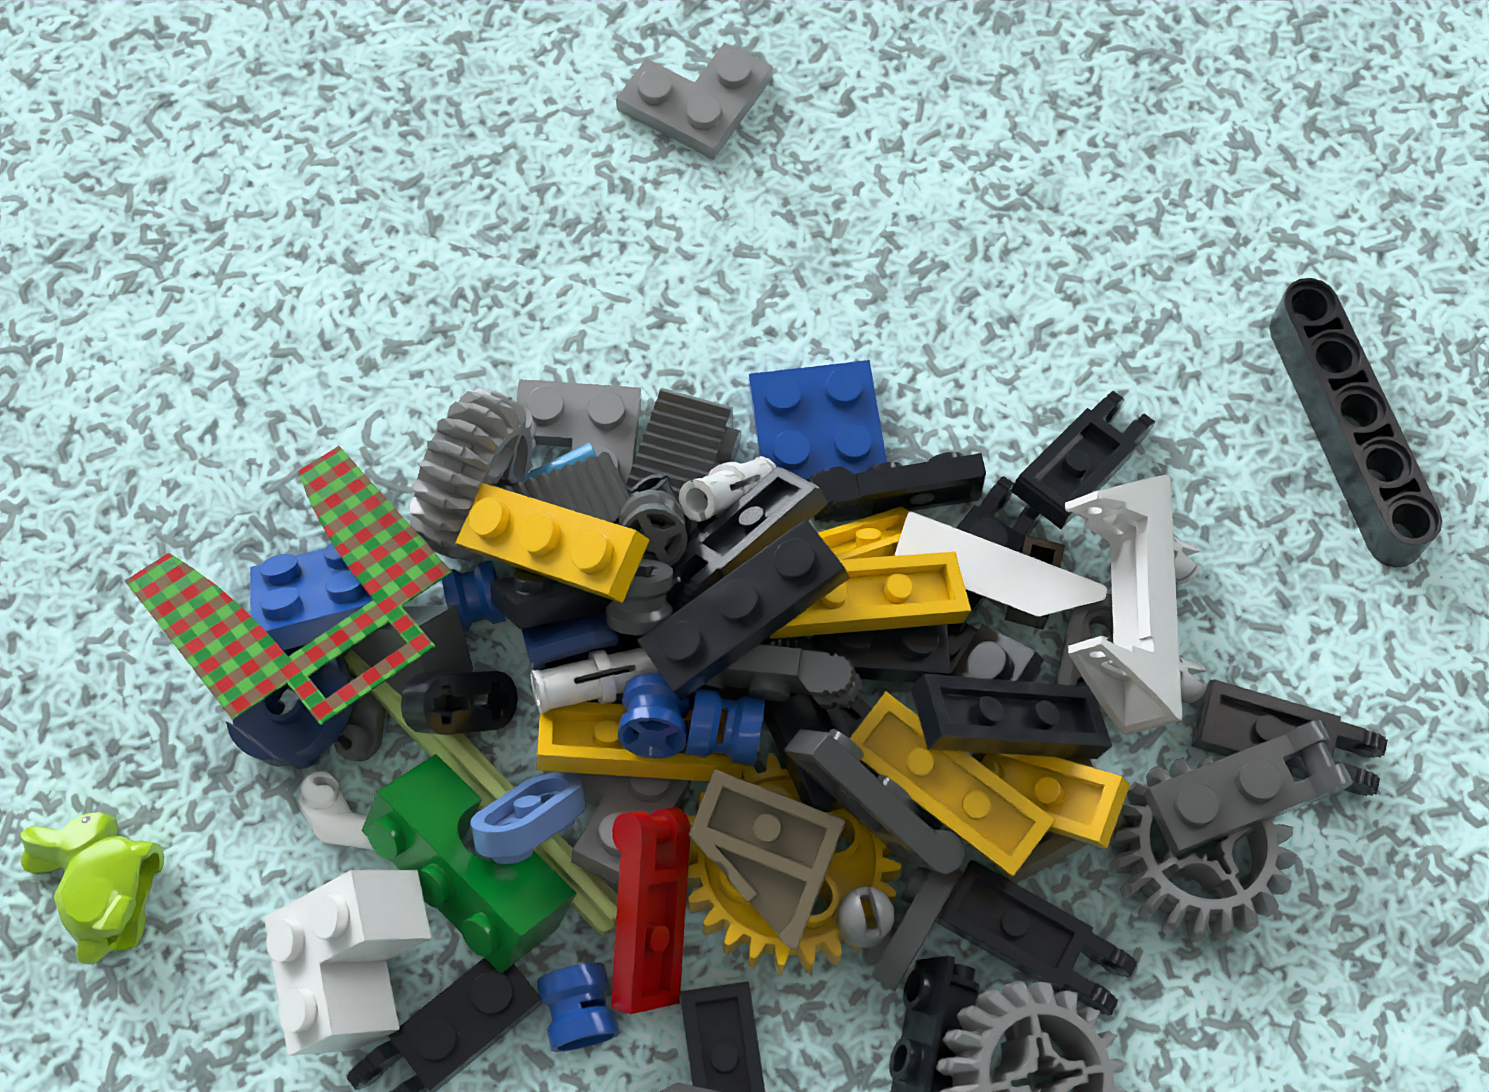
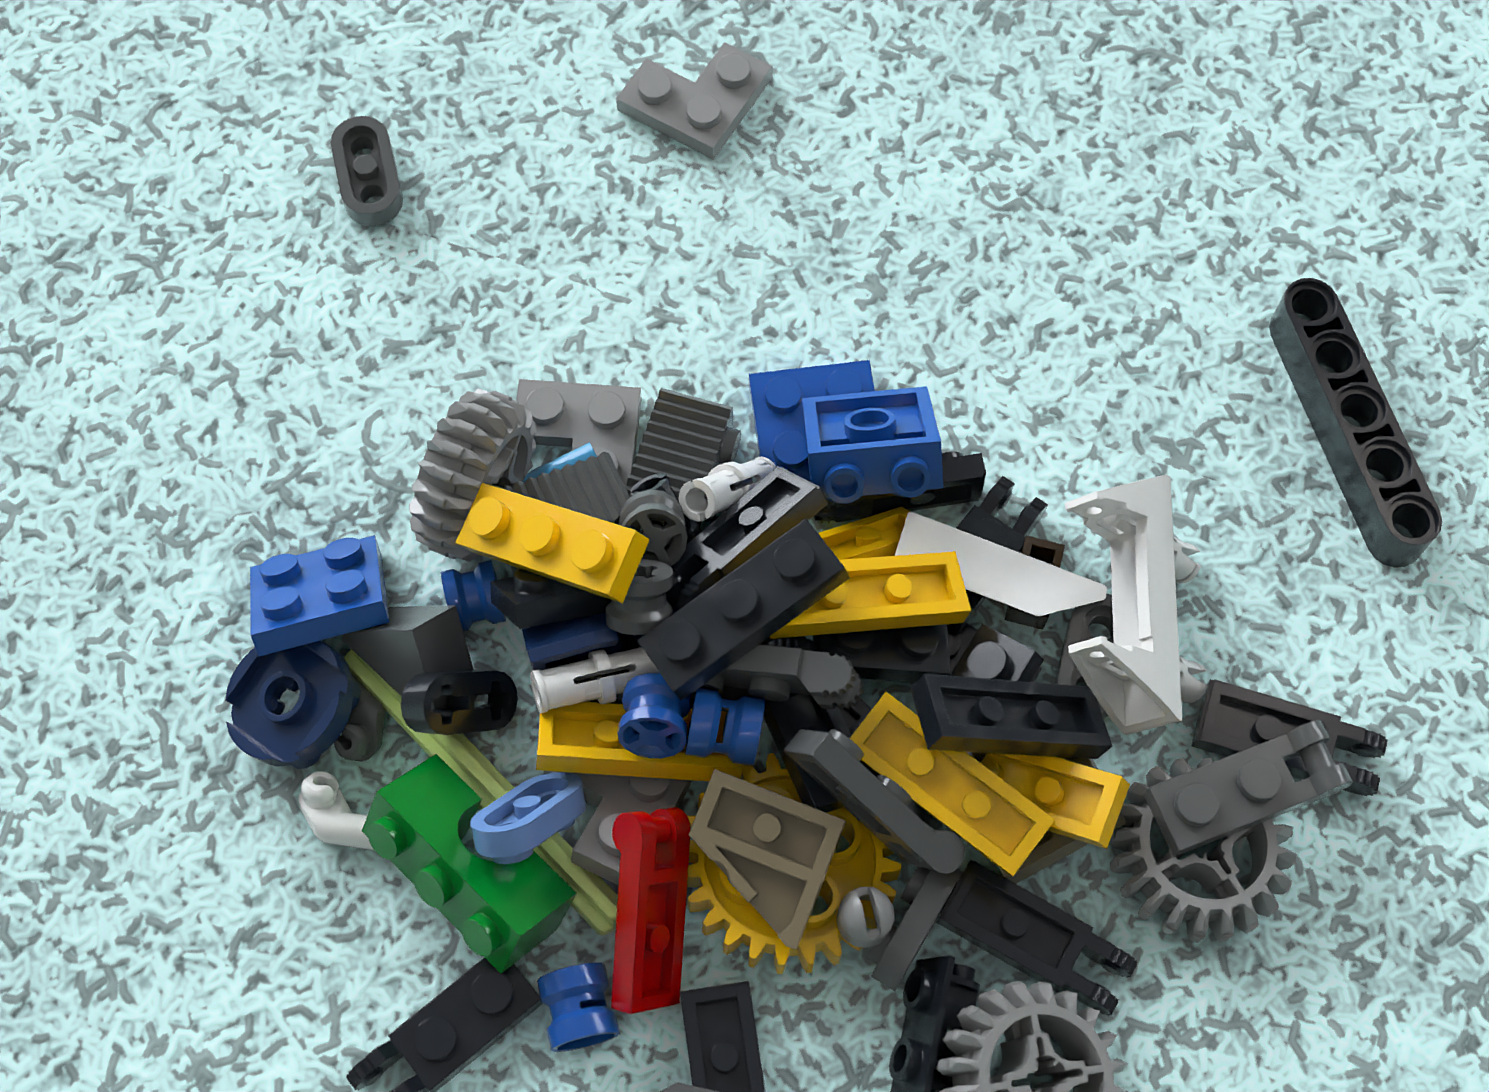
(102, 883): lime animal -> none
(243, 661): piece -> none
(334, 954): white brick -> none
(366, 174): none -> dark grey plate
(873, 444): none -> blue plate
(1080, 460): black hinge -> none

